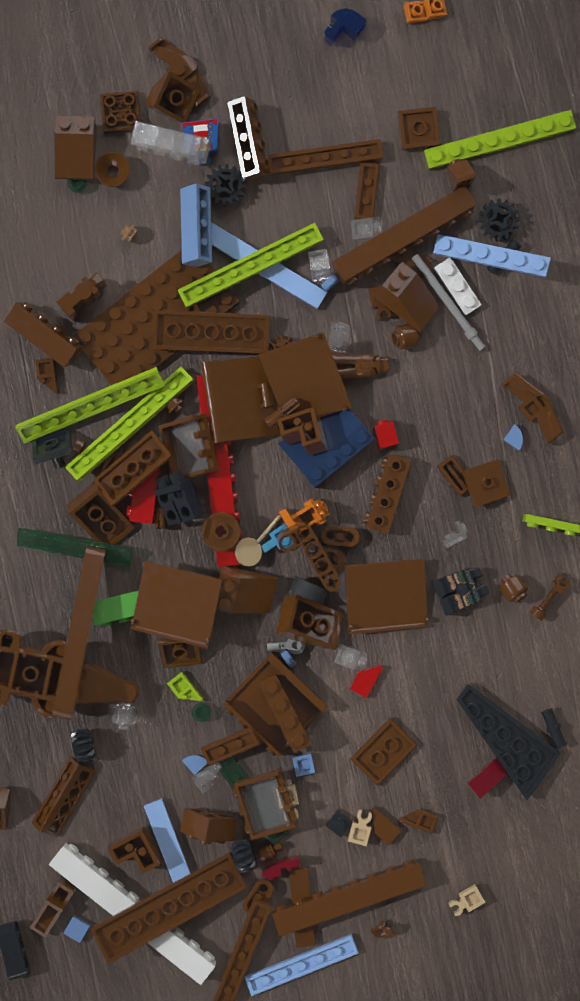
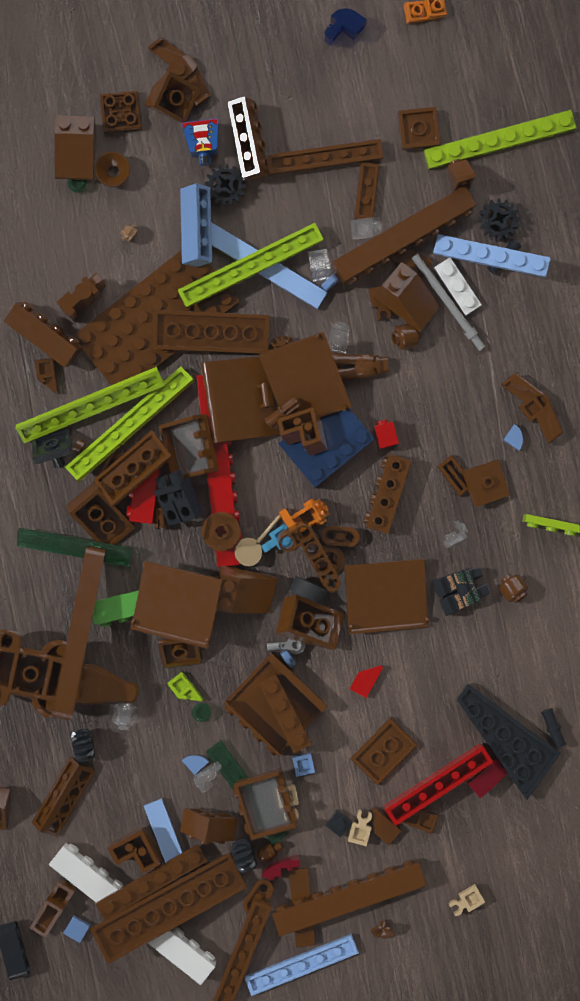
(150, 882): none -> reddish brown plate
(170, 142): clear brick -> none
(175, 405): reddish brown plate -> none
(230, 745): reddish brown tile -> none
(351, 658): clear bracket -> none
(437, 784): none -> red brick
(539, 611): reddish brown bar -> none

